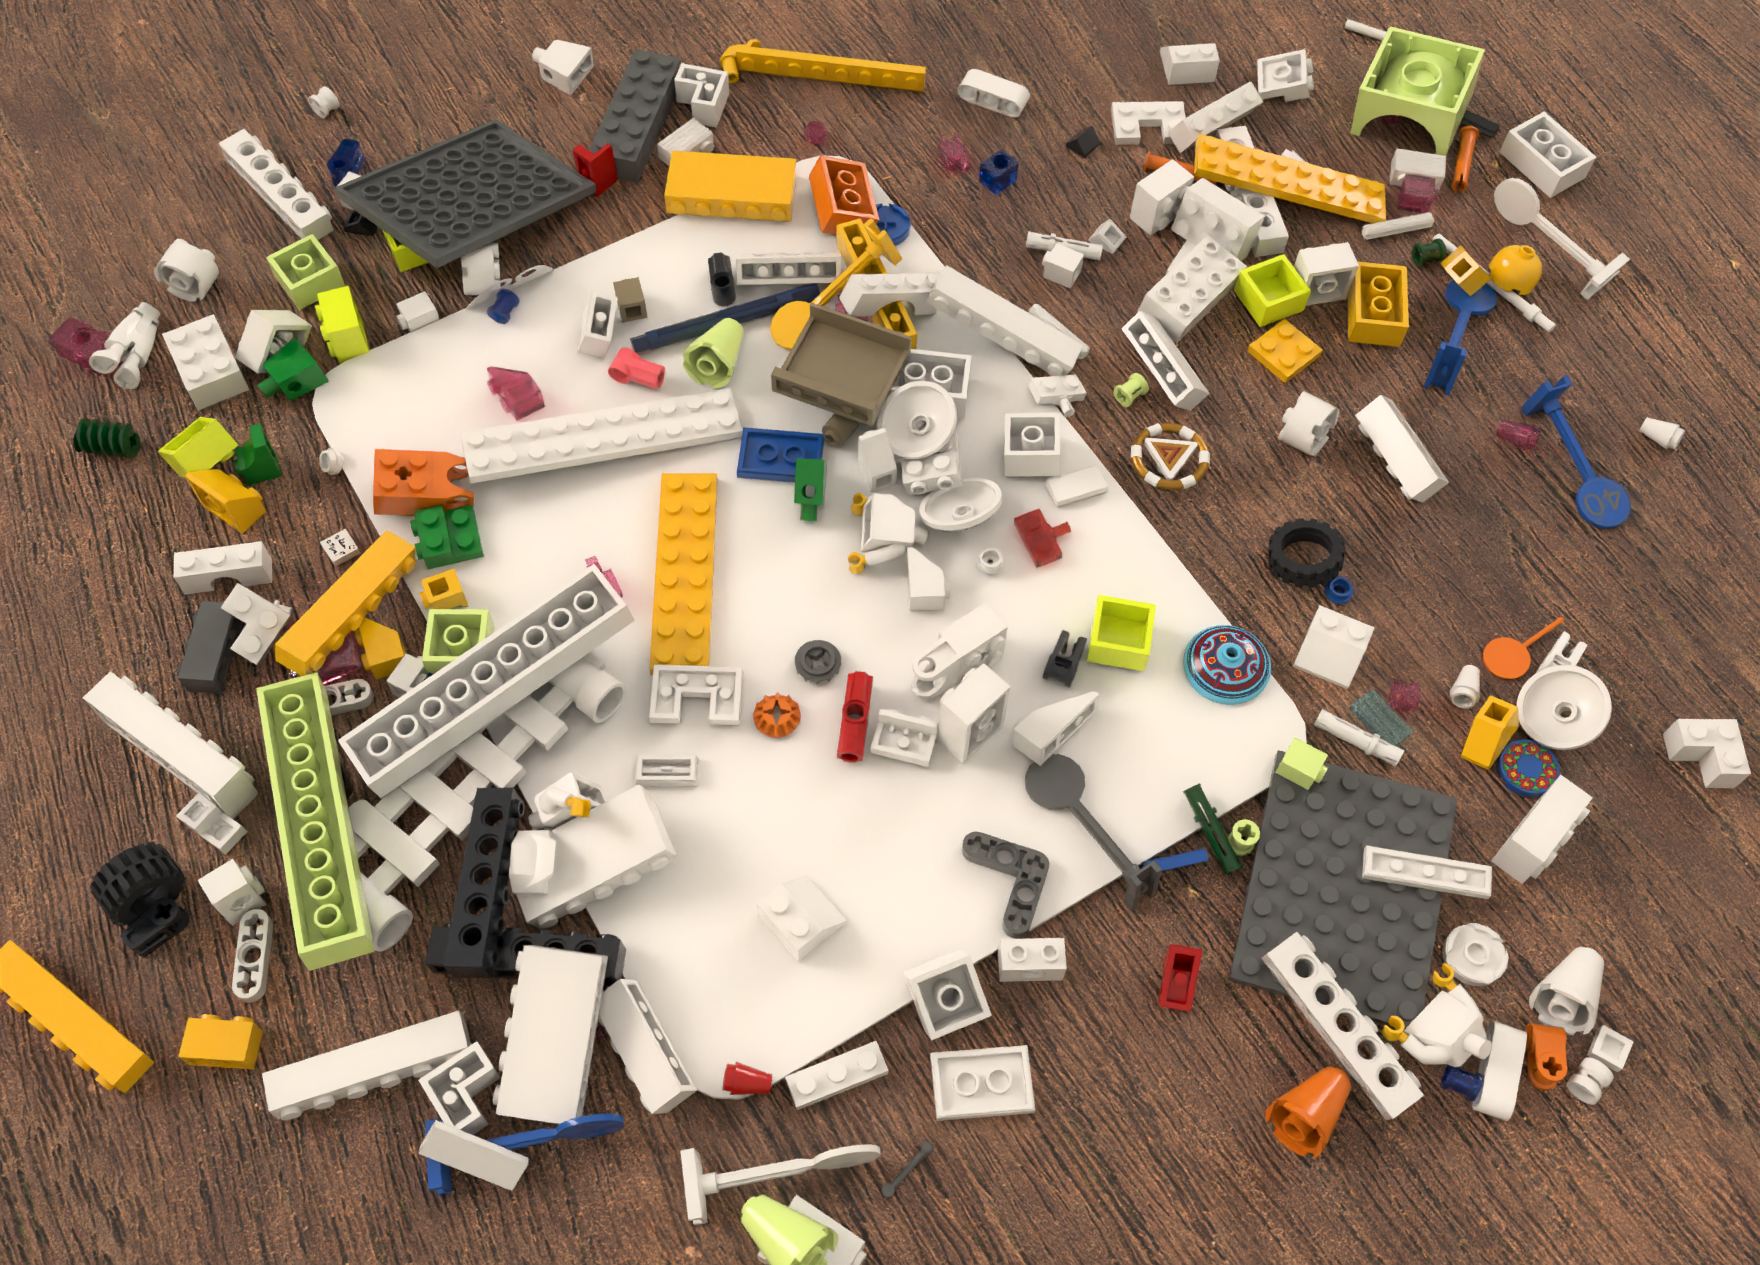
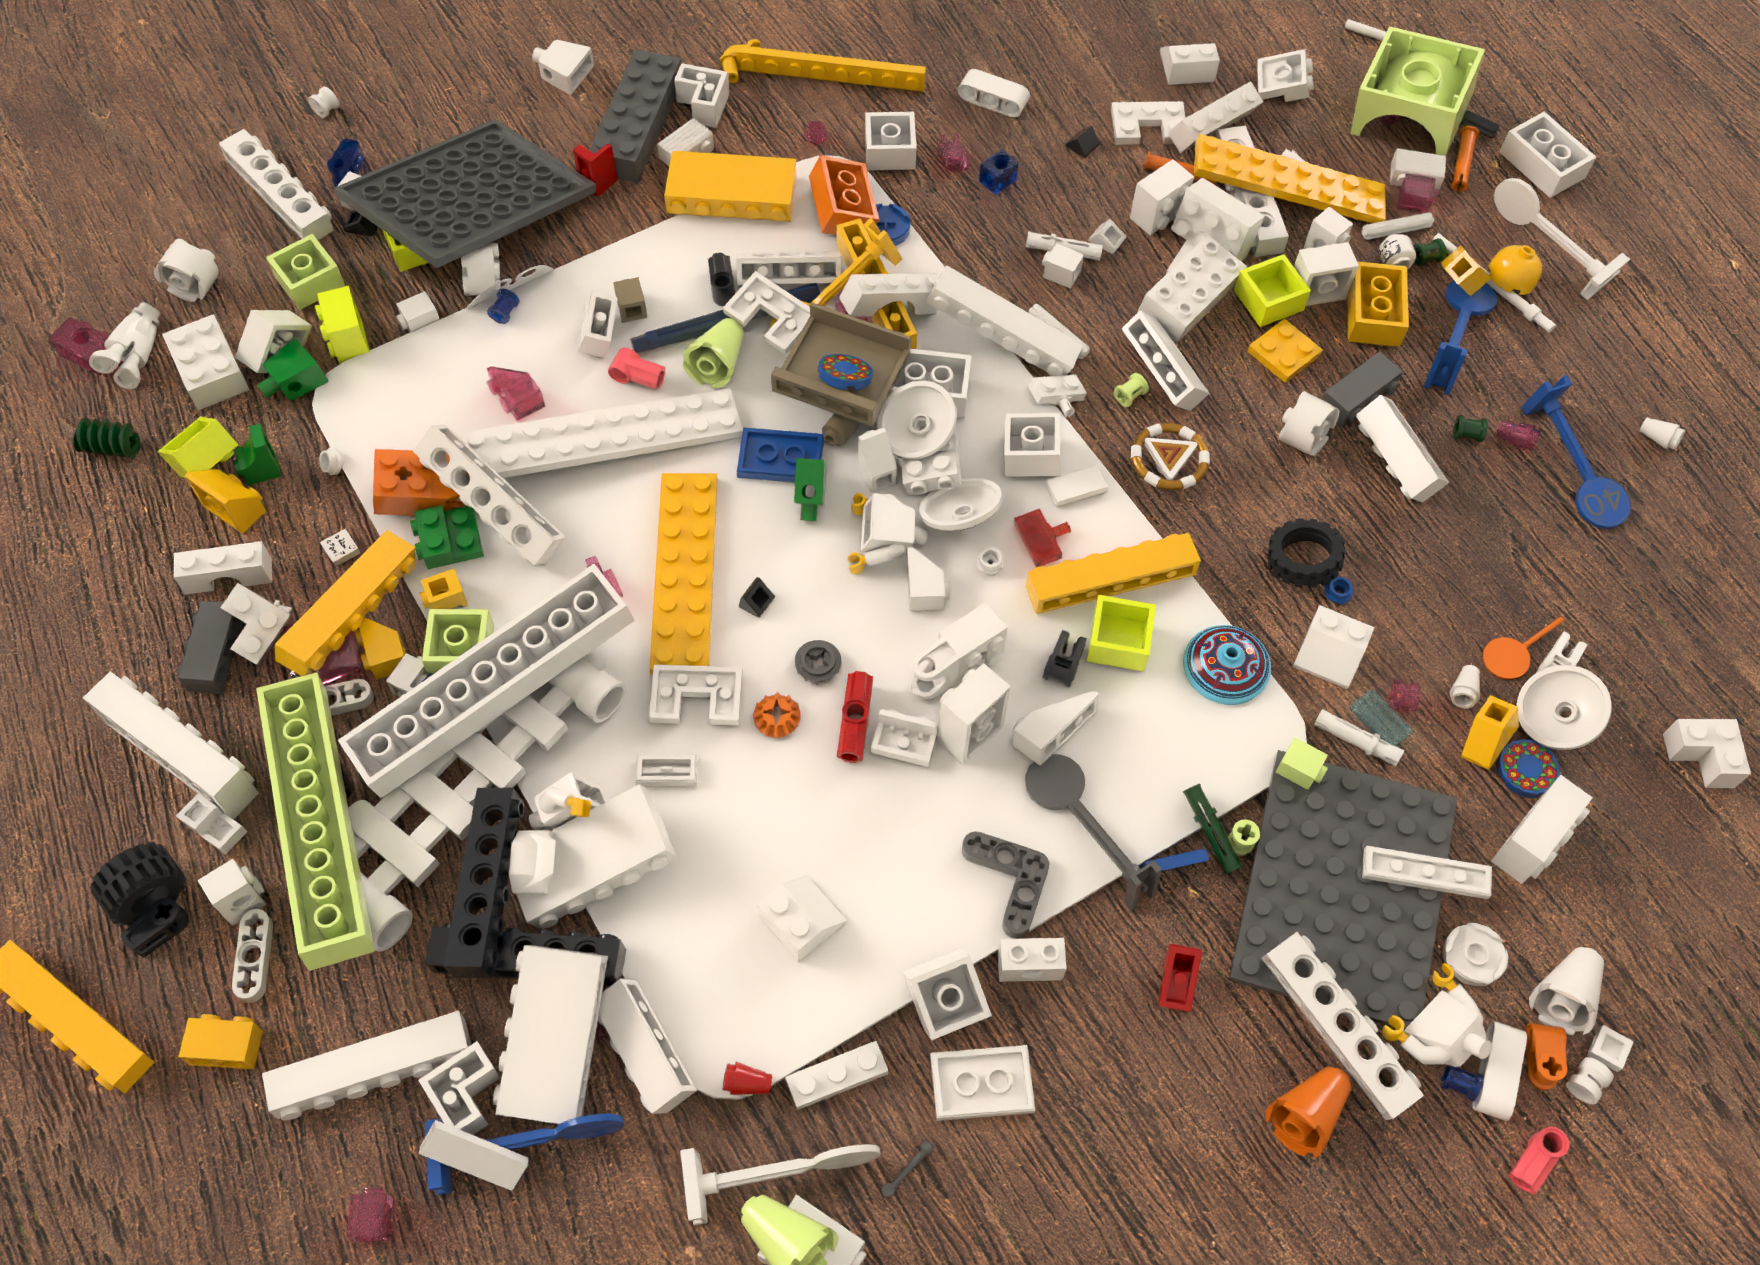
(370, 1216): none -> clear pink brick
(544, 536): none -> white brick
(756, 598): none -> black slope
(764, 294): none -> white plate
(845, 371): none -> tile
(890, 140): none -> white brick
(1112, 572): none -> yellow brick
(1328, 229): none -> white brick
(1362, 386): none -> dark grey brick
(1397, 250): none -> white head
(1470, 428): none -> dark green bush
(1537, 1161): none -> coral piece

